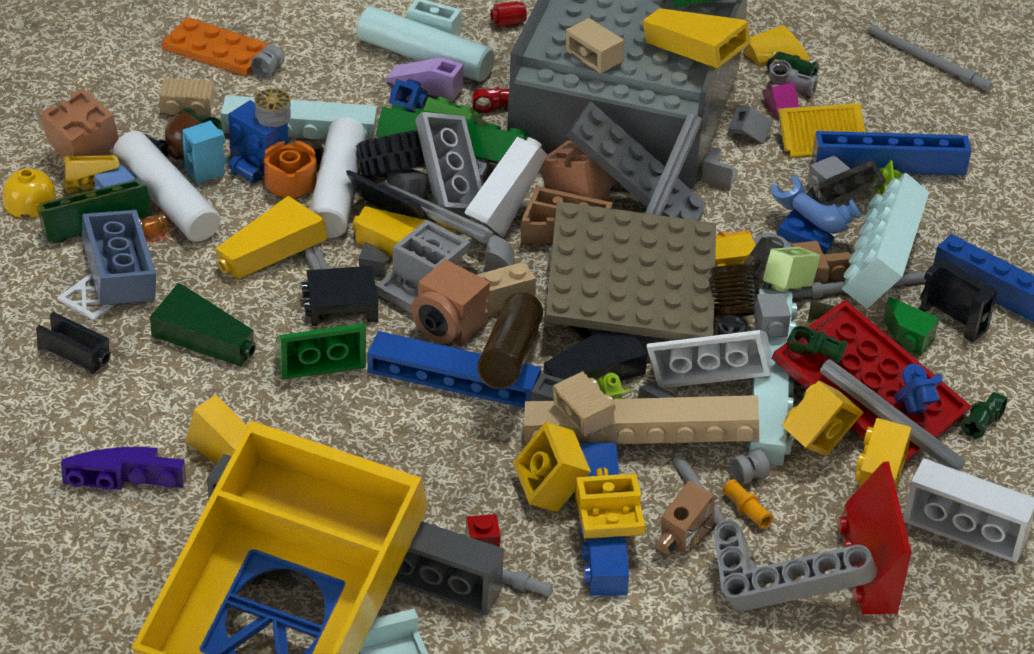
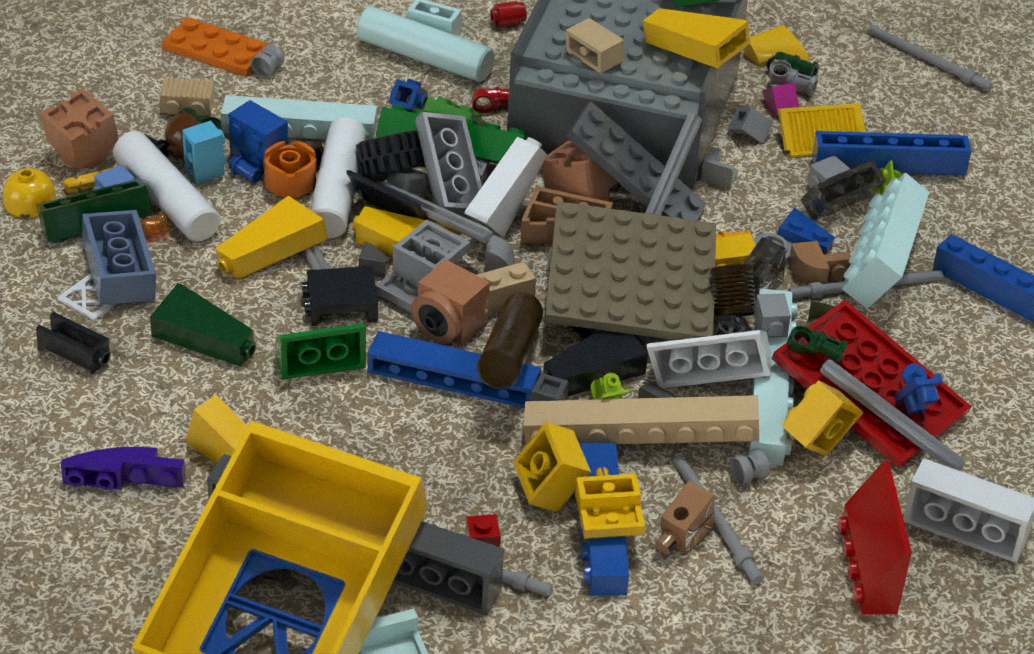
(83, 166): yellow slope -> none
(274, 109): light grey wheel -> none
(437, 76): lavender slope -> none
(584, 403): tan brick -> none
(747, 504): light orange pin -> none
(784, 573): light grey beam -> none
(791, 268): yellowish green brick -> none
(828, 218): medium blue piece -> none
(883, 443): yellow brick -> none
(910, 326): green slope -> none
(959, 297): black panel -> none
(983, 414): dark green connector -> none

